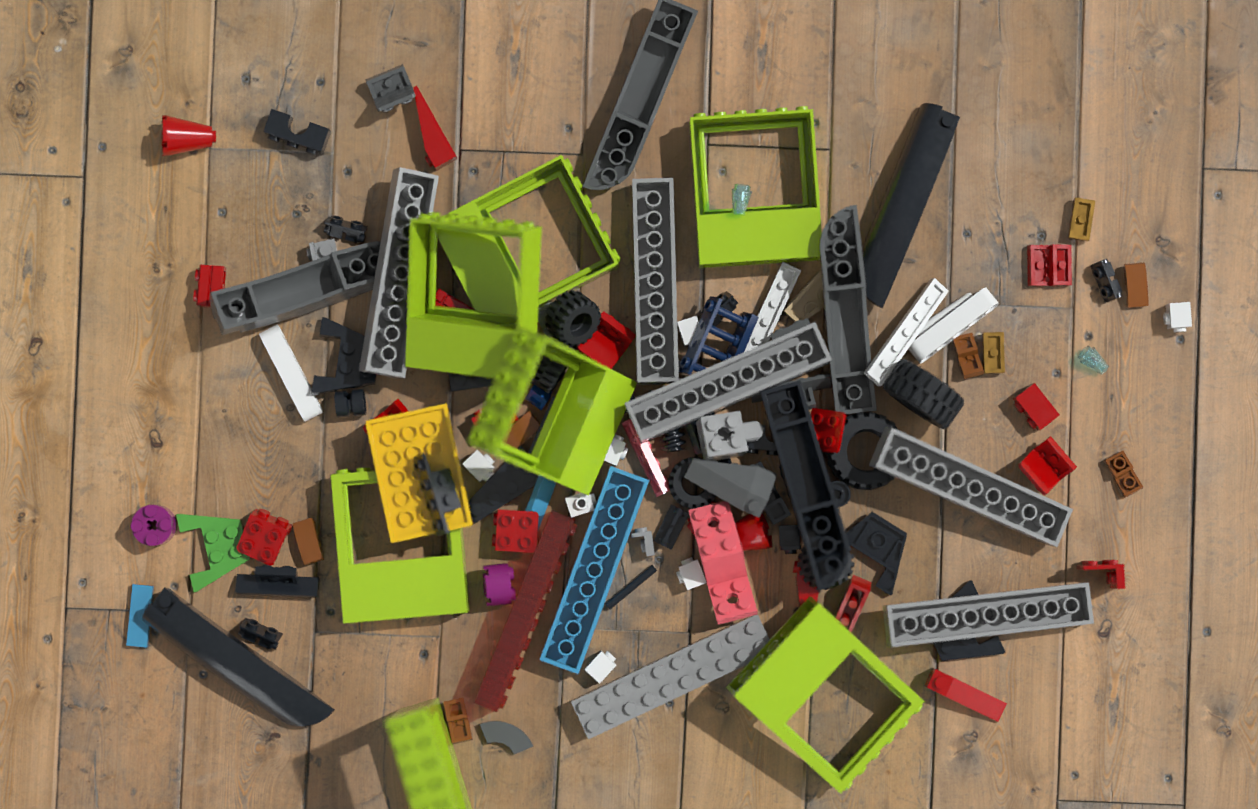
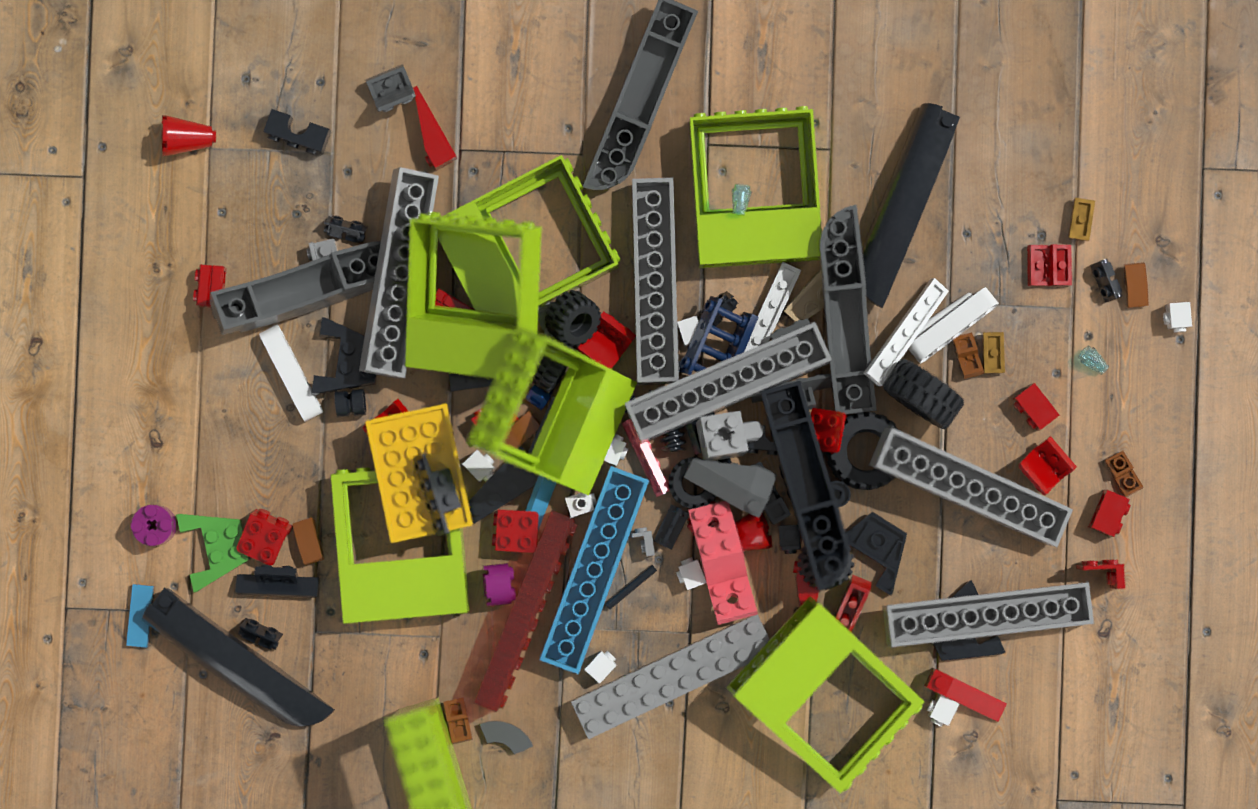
(942, 710): none -> white brick
(1110, 513): none -> red brick

